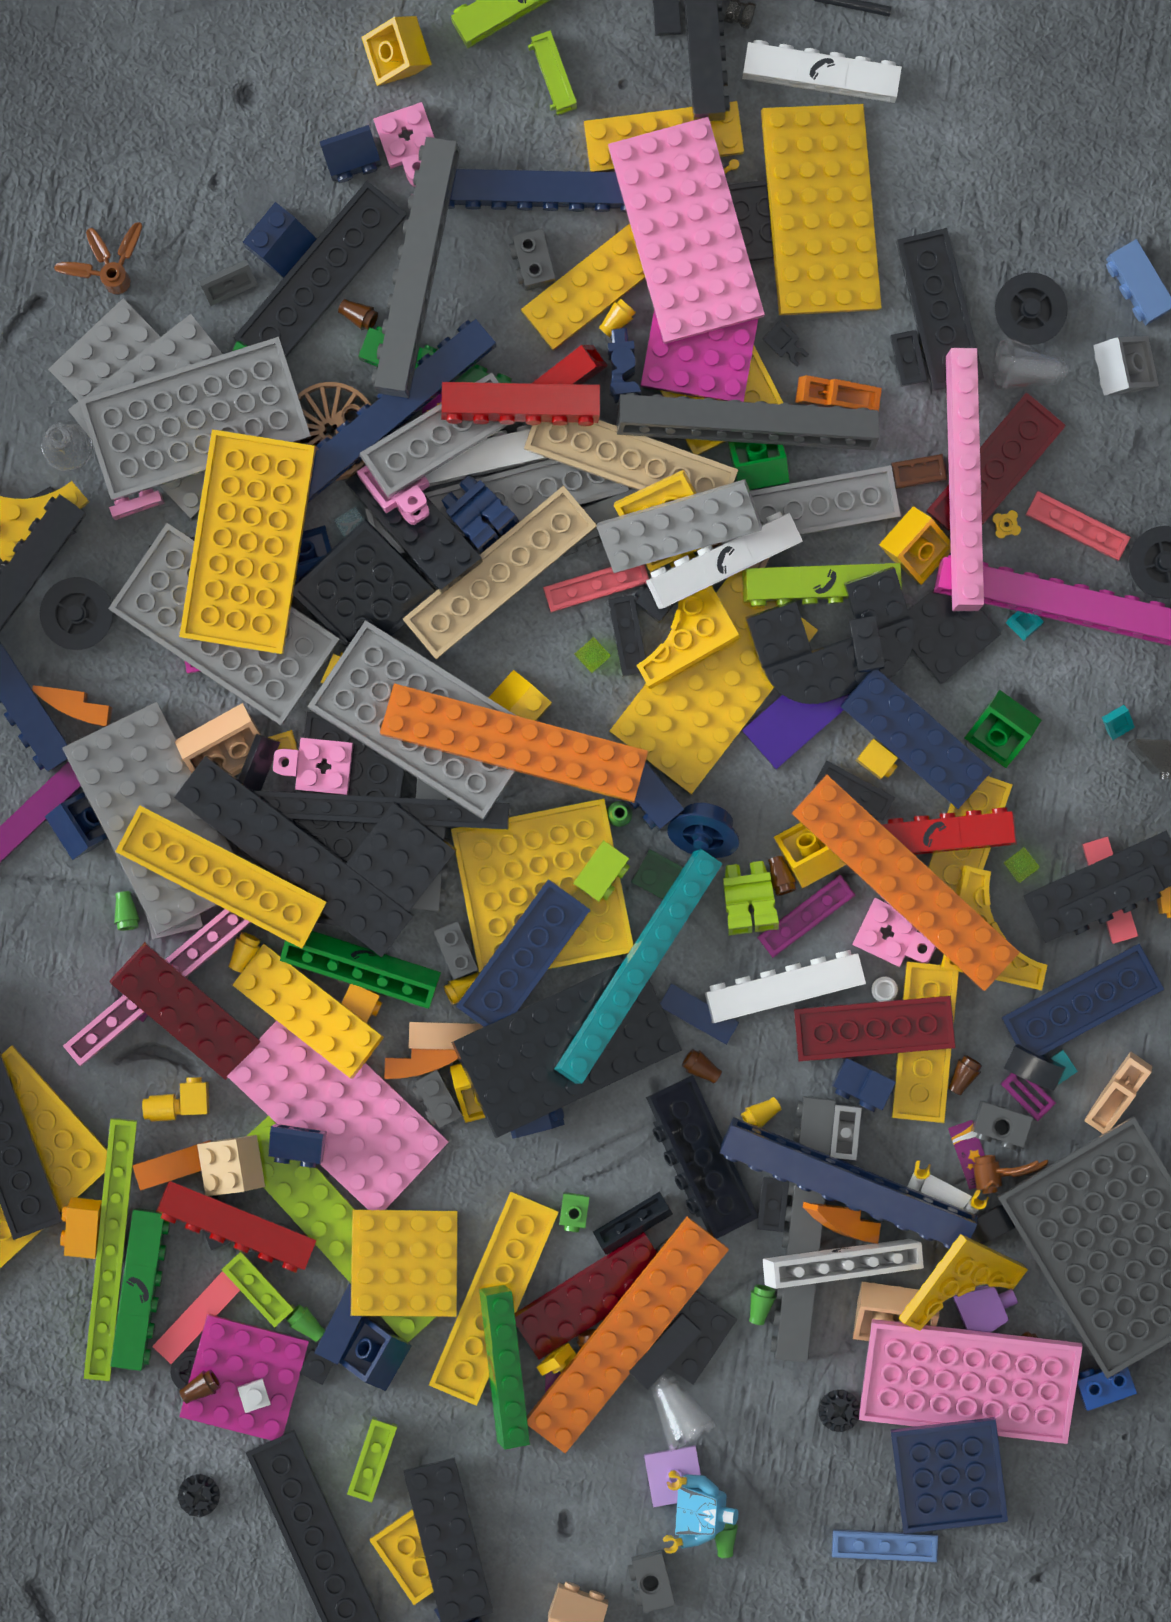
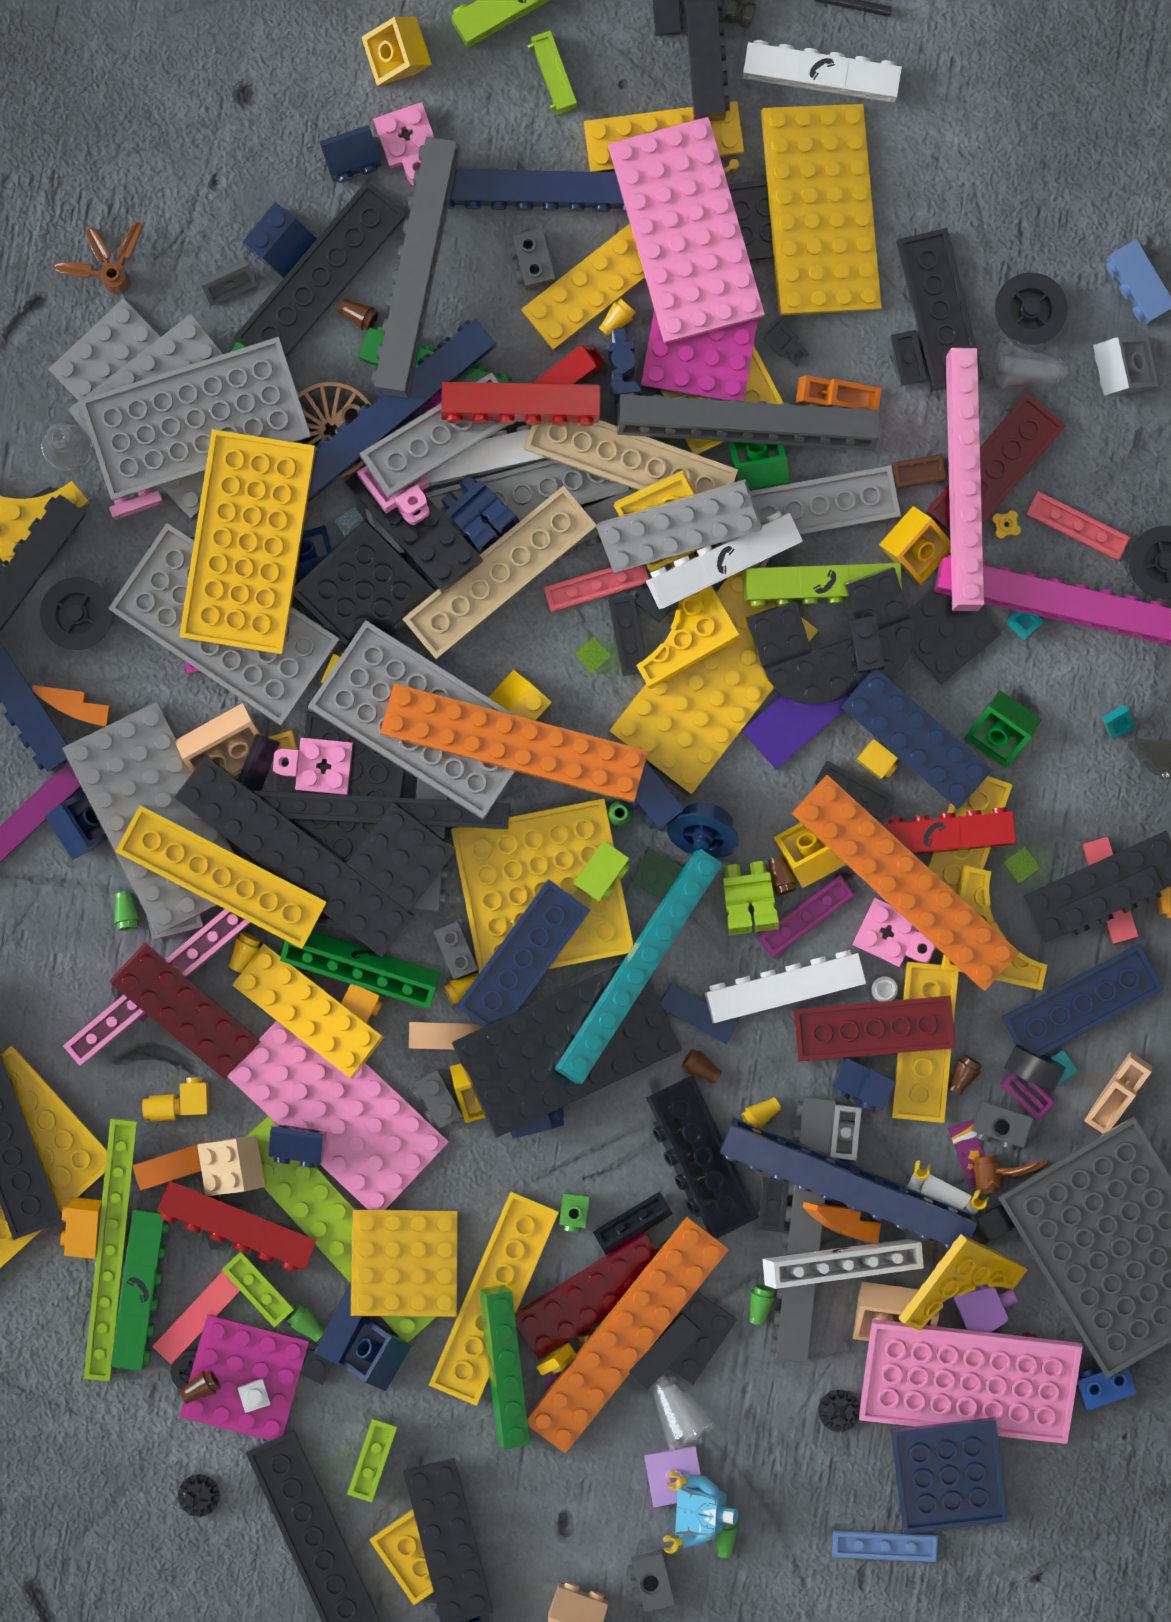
(421, 1062): orange slope -> none

